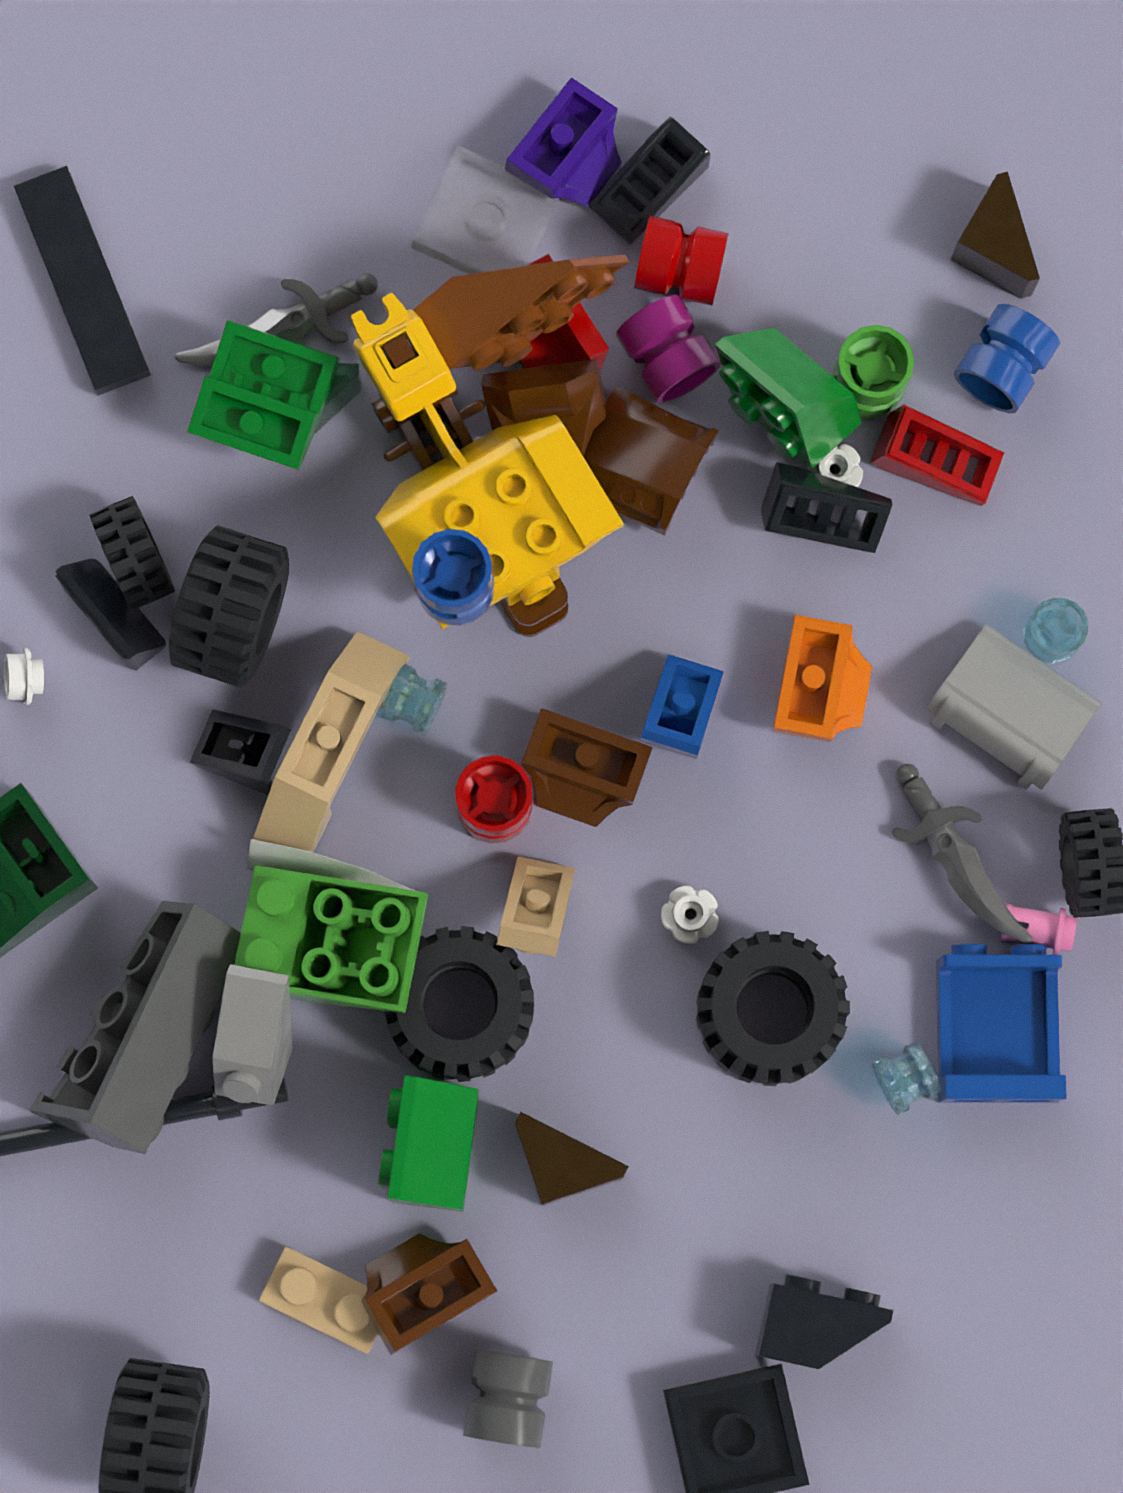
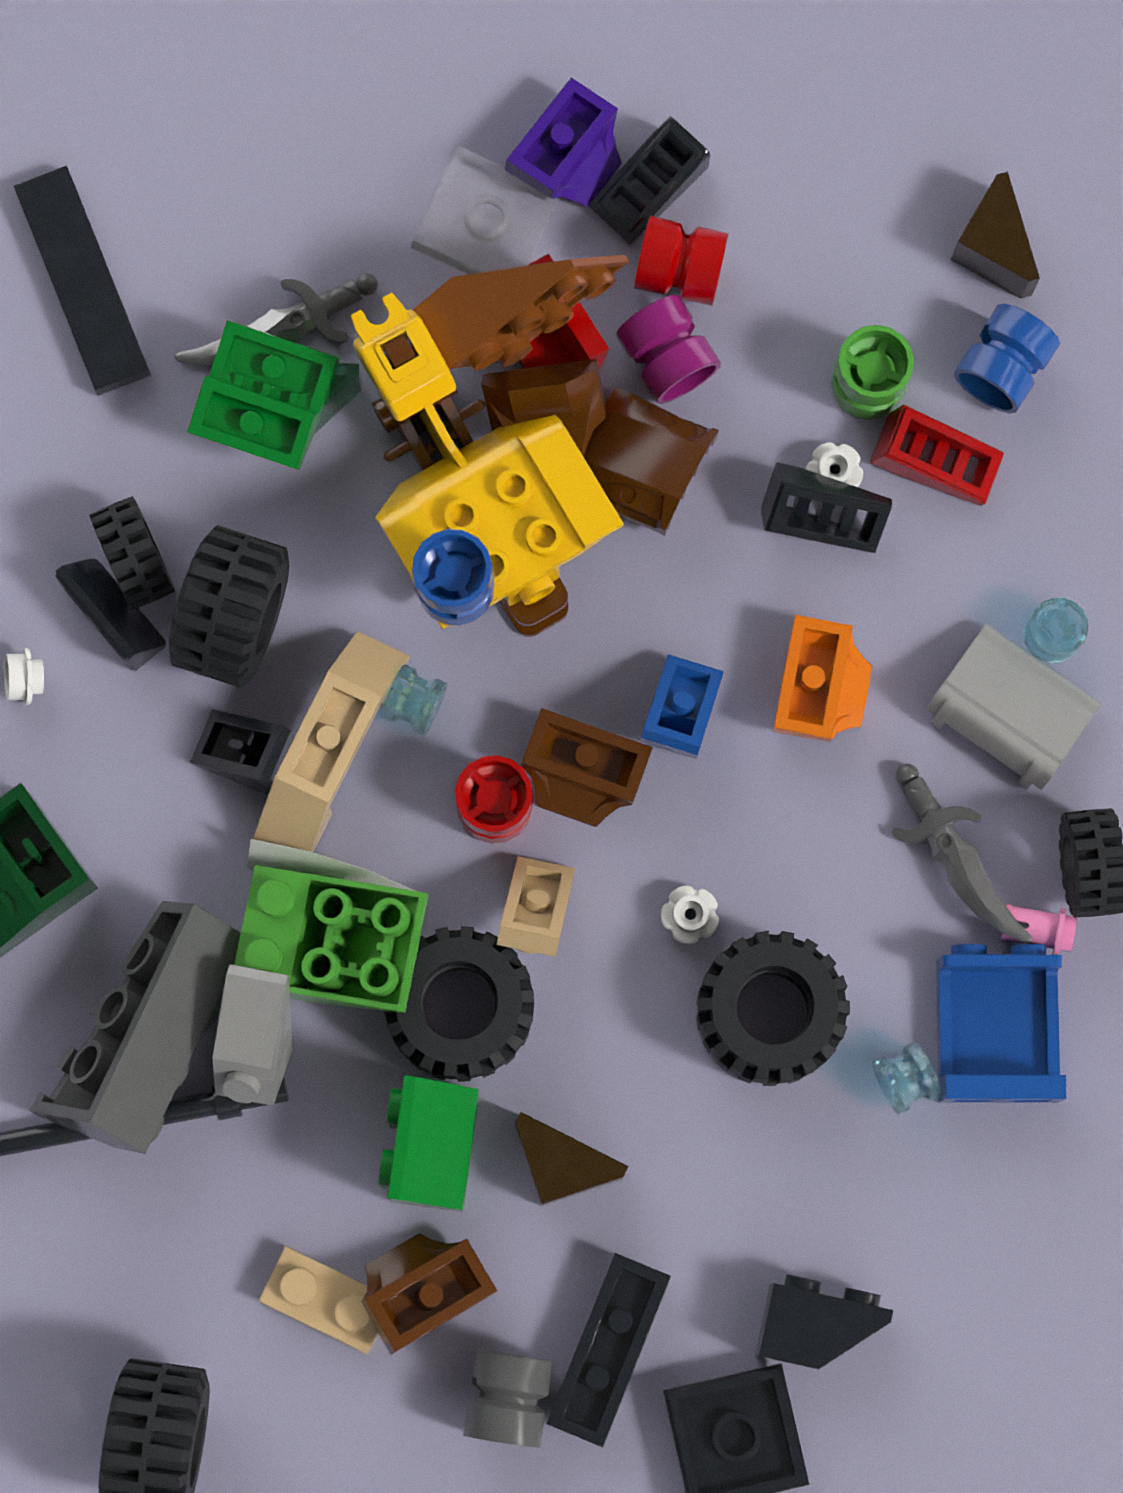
(608, 1350): none -> black plate
(786, 394): green slope -> none

